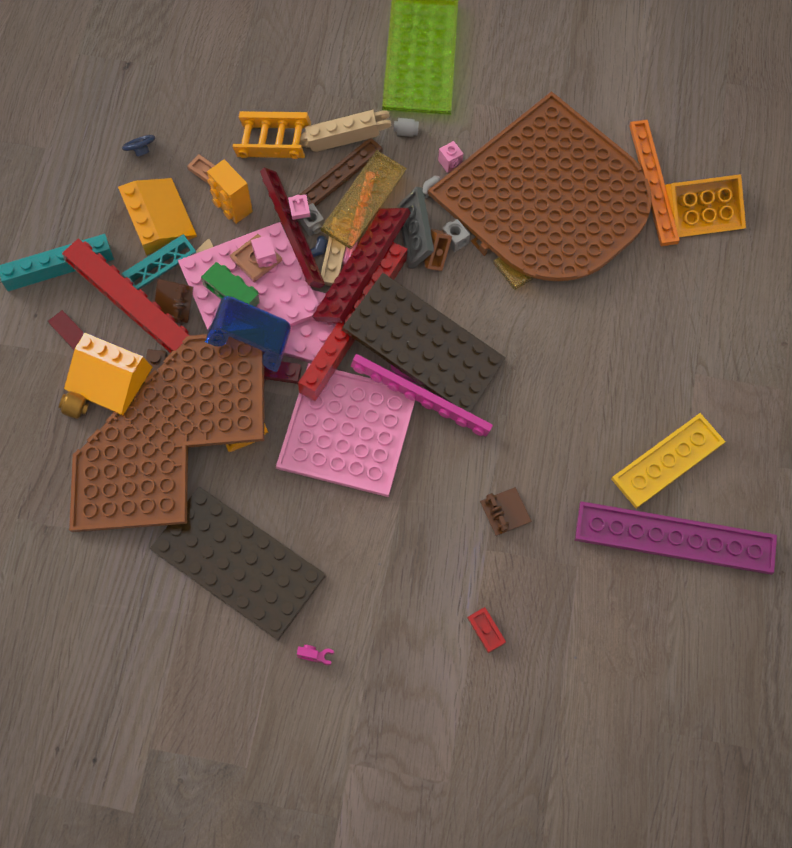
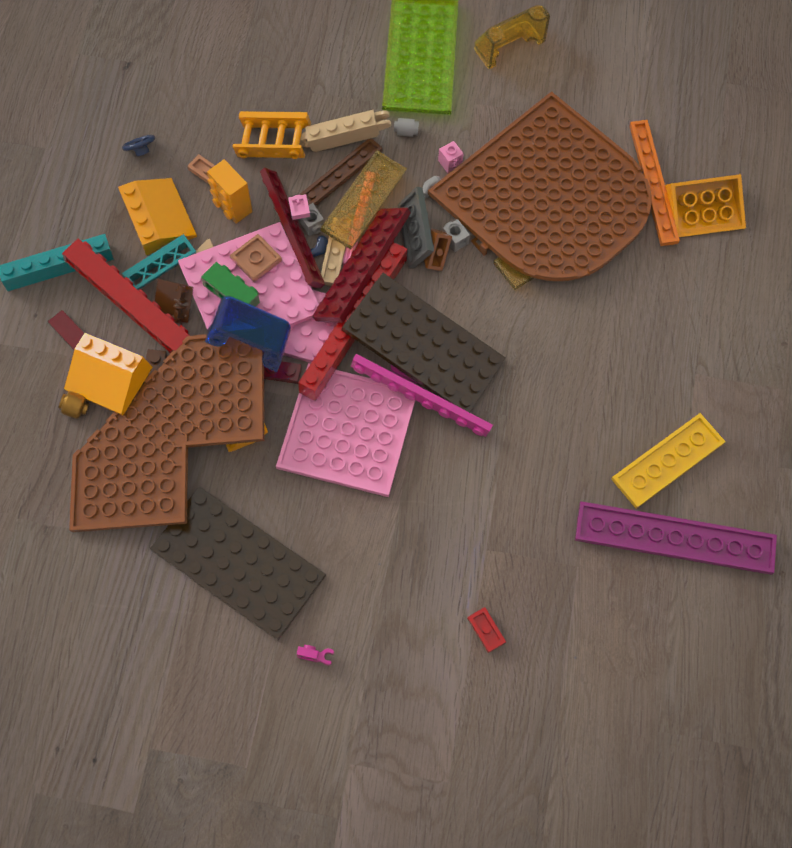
(264, 251): bright pink brick -> none
(505, 511): reddish brown hinge -> none
(528, 24): none -> clear yellow windscreen

